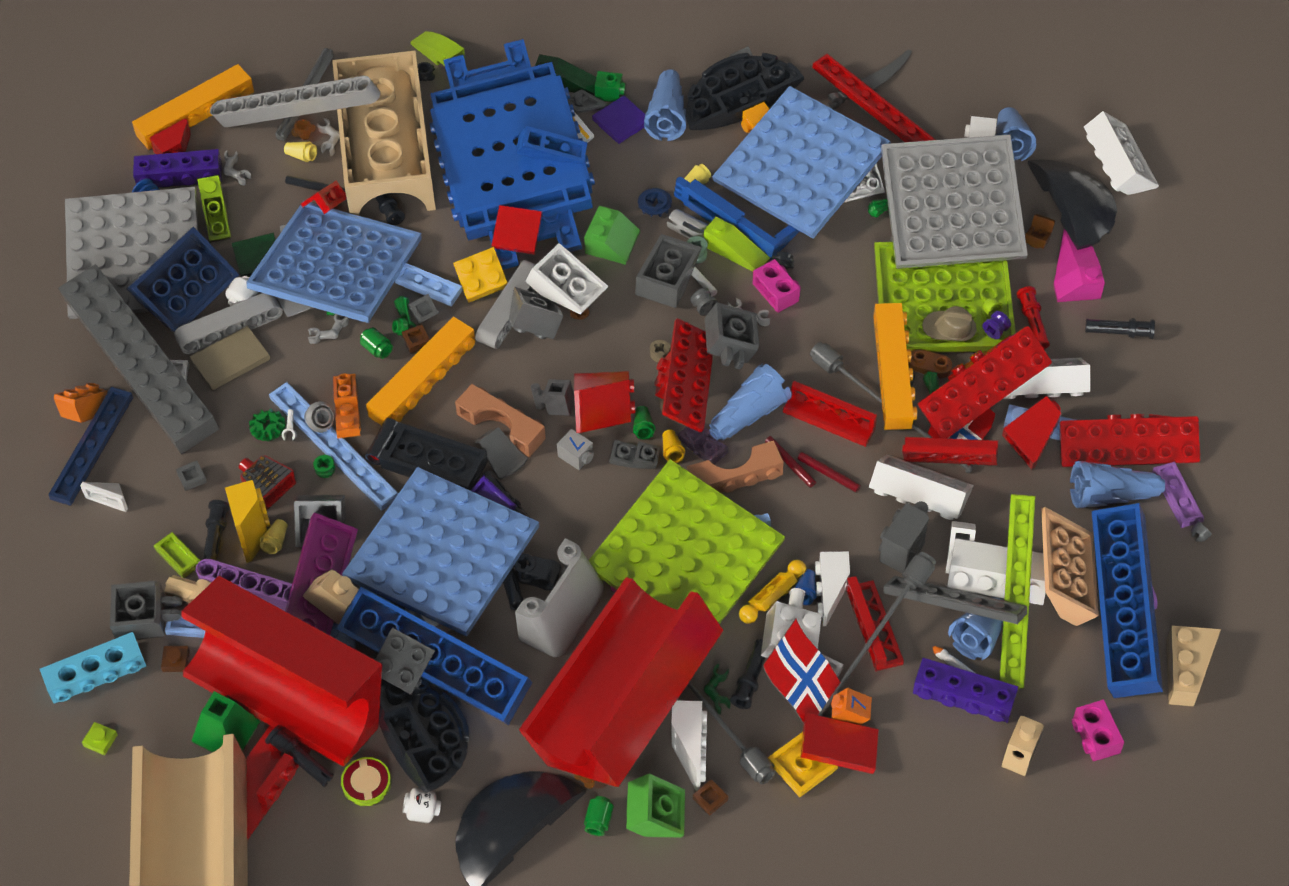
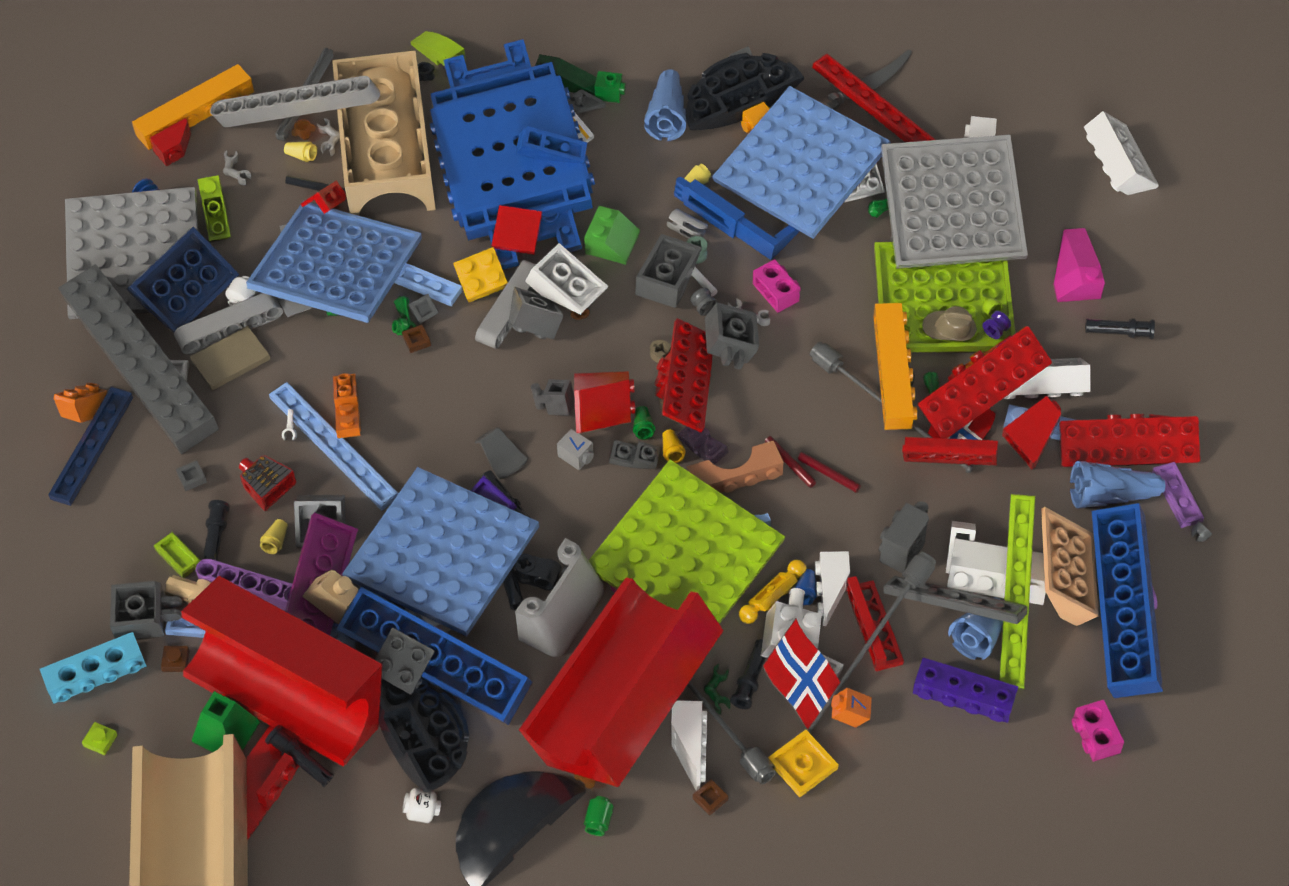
(105, 493): white slope -> none
(177, 171): dark purple brick -> none
(248, 515): yellow slope -> none
(251, 252): dark green tile -> none
(272, 431): green gear -> none
(319, 416): light grey cone -> none
(322, 471): green bush -> none
(328, 334): light grey arm -> none
(366, 781): tile -> none
(376, 343): green brick -> none
(389, 207): black pin -> none
(405, 448): black hinge -> none
(422, 372): light orange brick -> none
(479, 406): nougat arch -> none
(620, 119): dark purple tile -> none
(648, 197): dark blue gear -> none
(655, 807): bright green slope -> none
(734, 245): lime slope -> none
(757, 397): medium blue cone -> none
(784, 259): black plate -> none
(830, 416): red fence -> none
(839, 743): red tile -> none
(915, 484): white slope -> none
(930, 363): dark orange plate -> none
(949, 659): white piece -> none
(1022, 137): medium blue cone -> none
(1025, 740): tan torso -> none
(1031, 310): red pin -> none
(1040, 231): reddish brown bracket -> none
(1082, 199): black brick -> none
(1187, 661): tan wedge -> none

